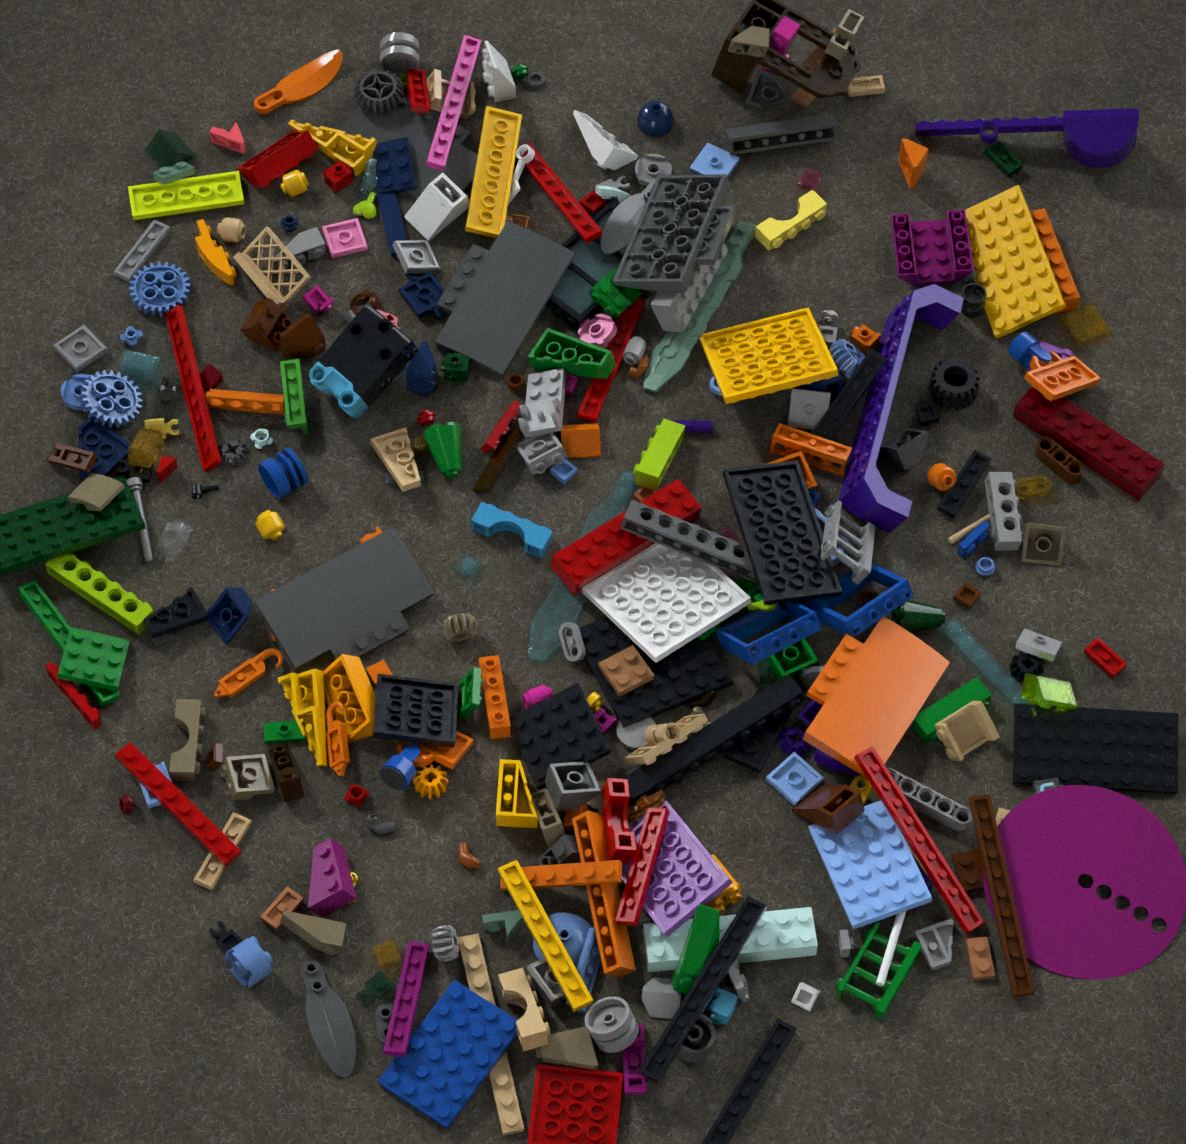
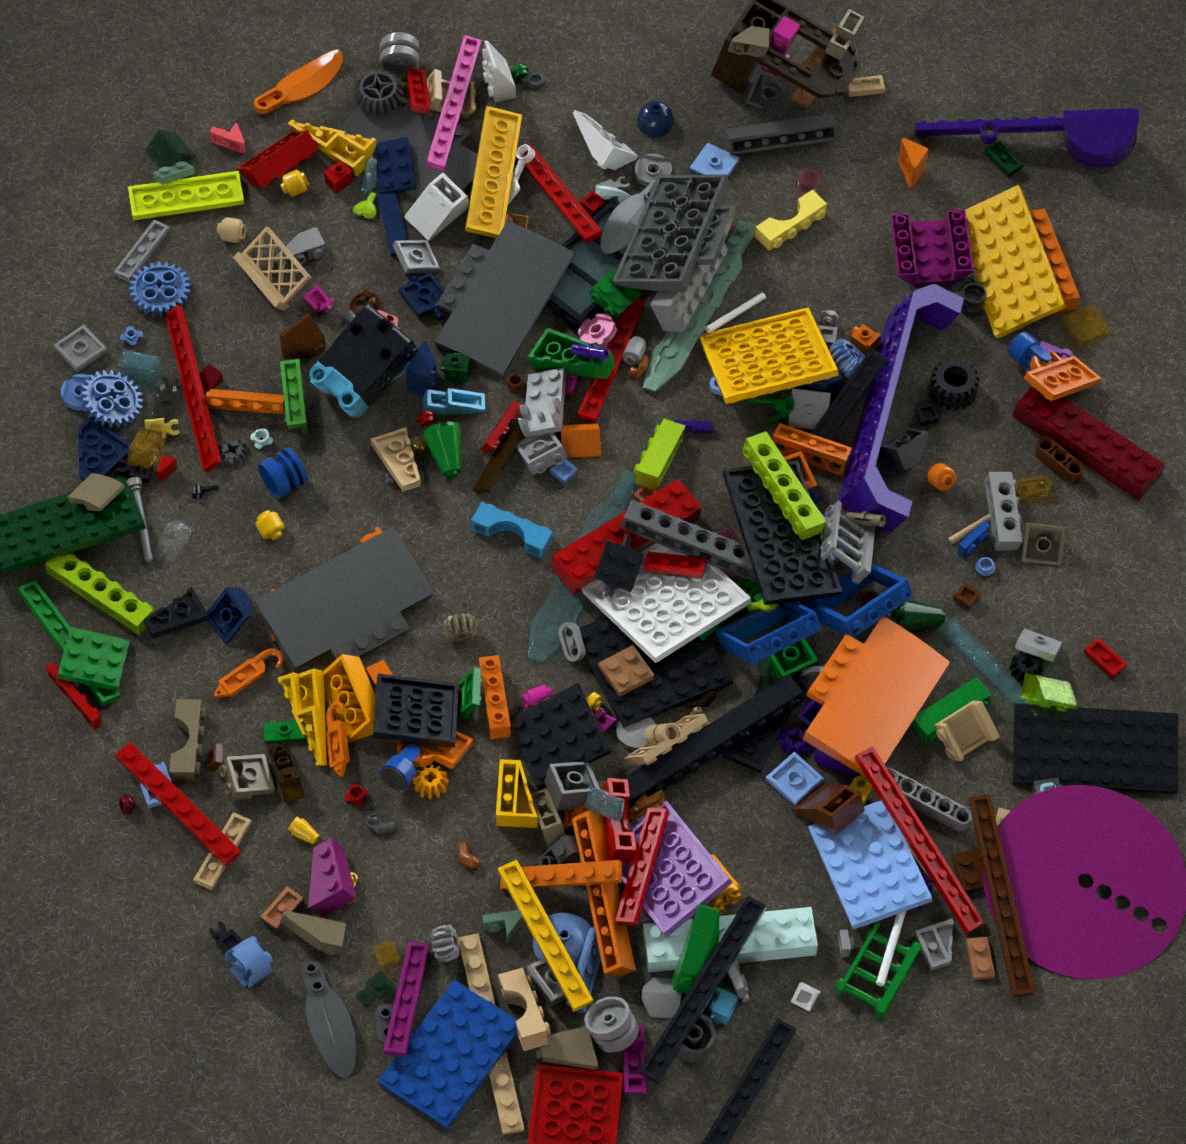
(72, 457): reddish brown plate -> none
(214, 256): light orange slope -> none
(266, 324): reddish brown slope -> none
(289, 227): dark blue plate -> none
(301, 829): none -> yellow cone
(344, 238): bright pink tile -> none
(453, 402): none -> medium azure slope
(468, 566): clear light blue plate -> none
(590, 351): none -> dark purple axle
(604, 804): none -> clear light blue slope
(618, 566): none -> black plate
(675, 564): none -> red plate
(736, 312): none -> white bar
(781, 404): none -> green plant
(783, 486): none -> lime brick
(866, 519): none -> dark tan pin
(964, 484): black plate -> none

